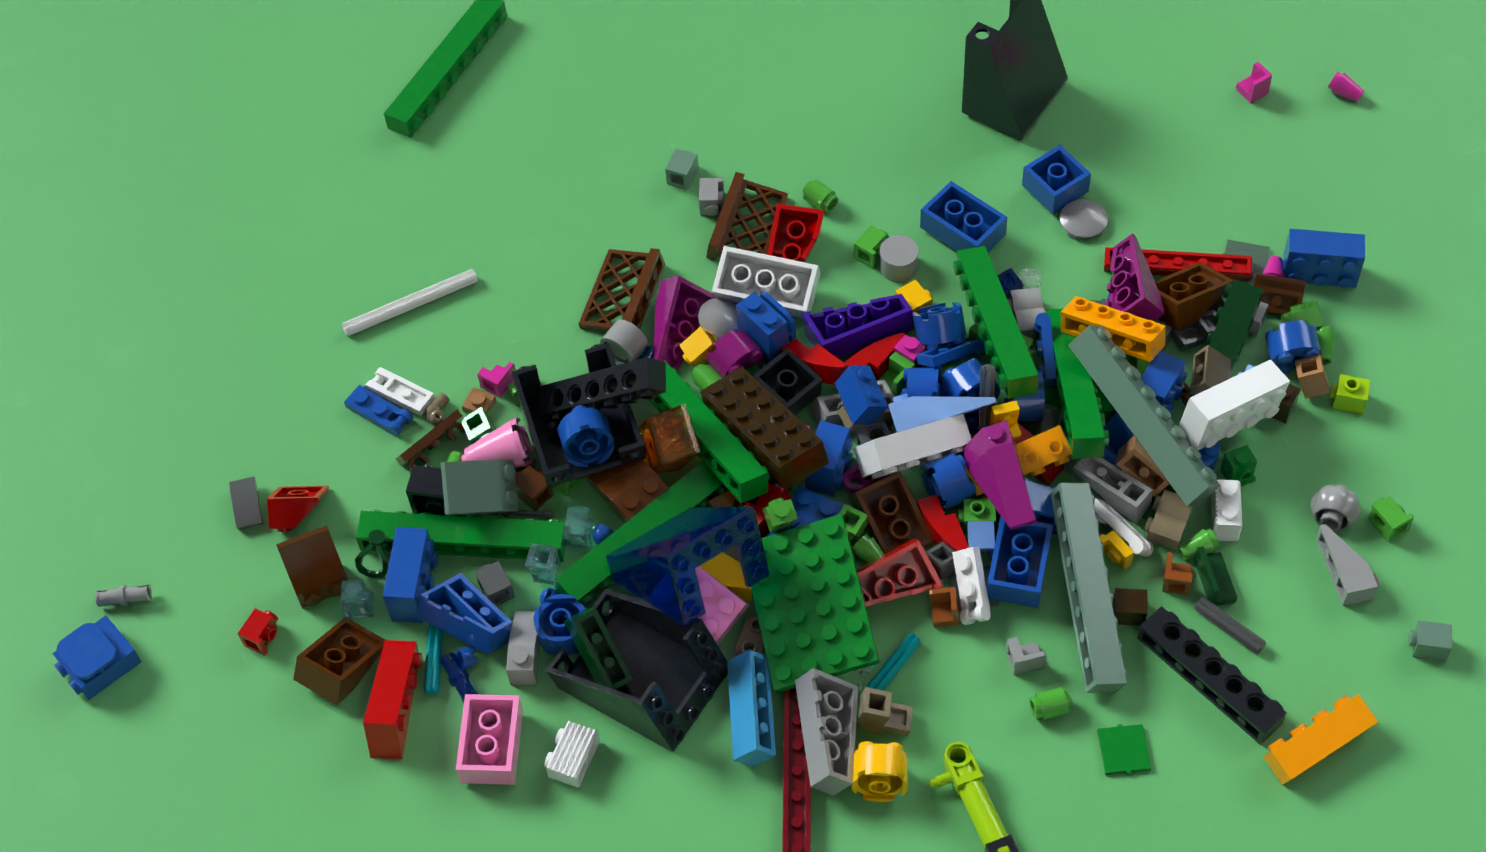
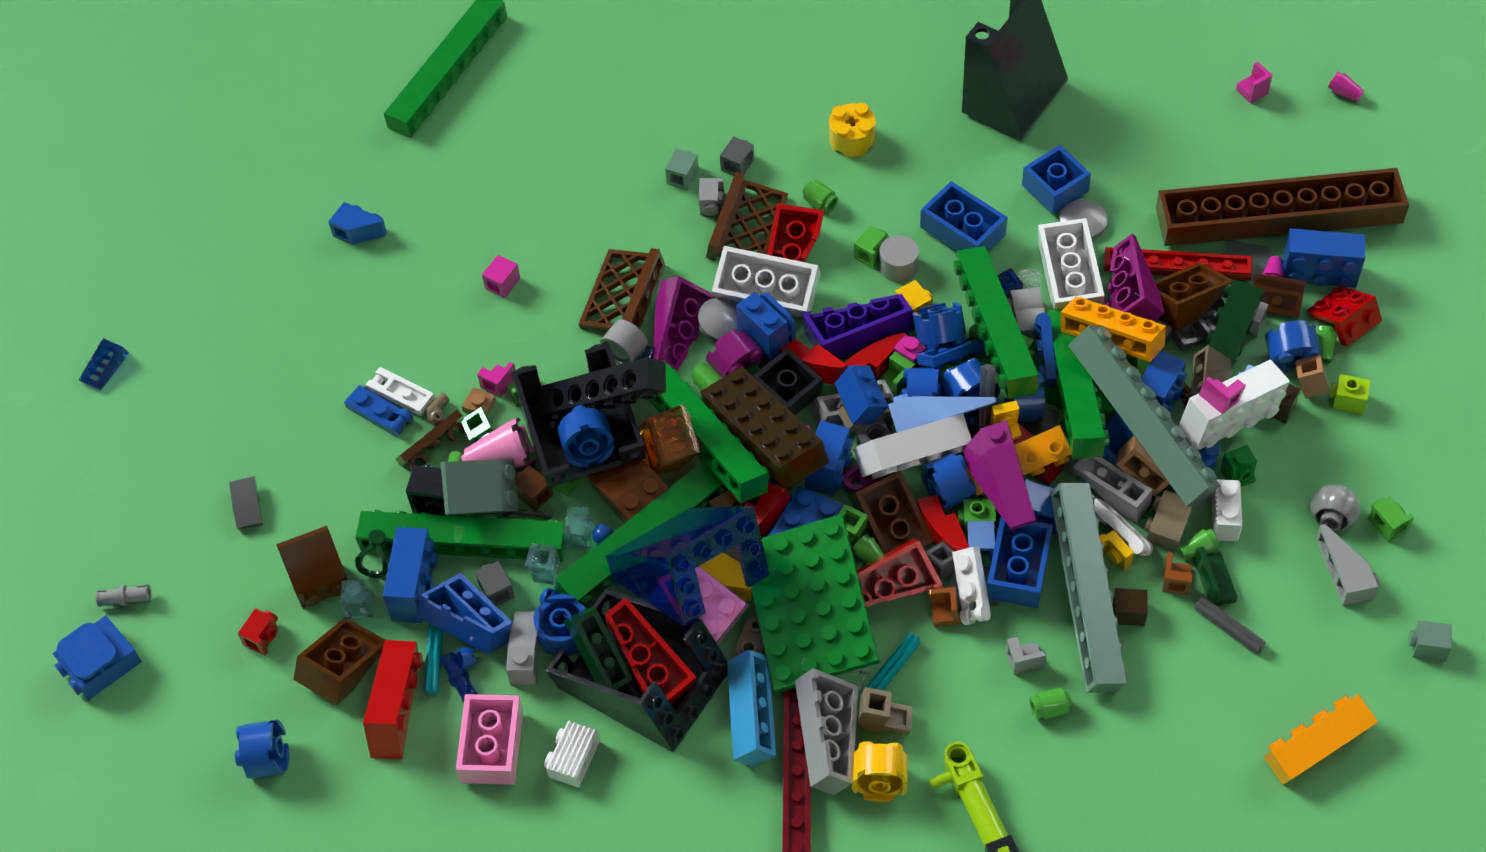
(99, 355): none -> clear blue slope
(262, 749): none -> blue brick
(291, 505): red slope -> none
(356, 225): none -> blue slope
(409, 302): white axle -> none
(501, 276): none -> dark pink panel
(648, 653): none -> red wedge
(697, 346): yellow brick -> none
(737, 156): none -> dark grey brick
(780, 515): bright green brick -> none
(852, 129): none -> yellow brick
(1069, 262): none -> white brick
(1123, 749): green piece -> none
(1215, 688): black brick -> none
(1221, 396): none -> dark pink panel
(1281, 205): none -> reddish brown brick
(1301, 312): bright green brick -> none
(1350, 311): none -> red bracket

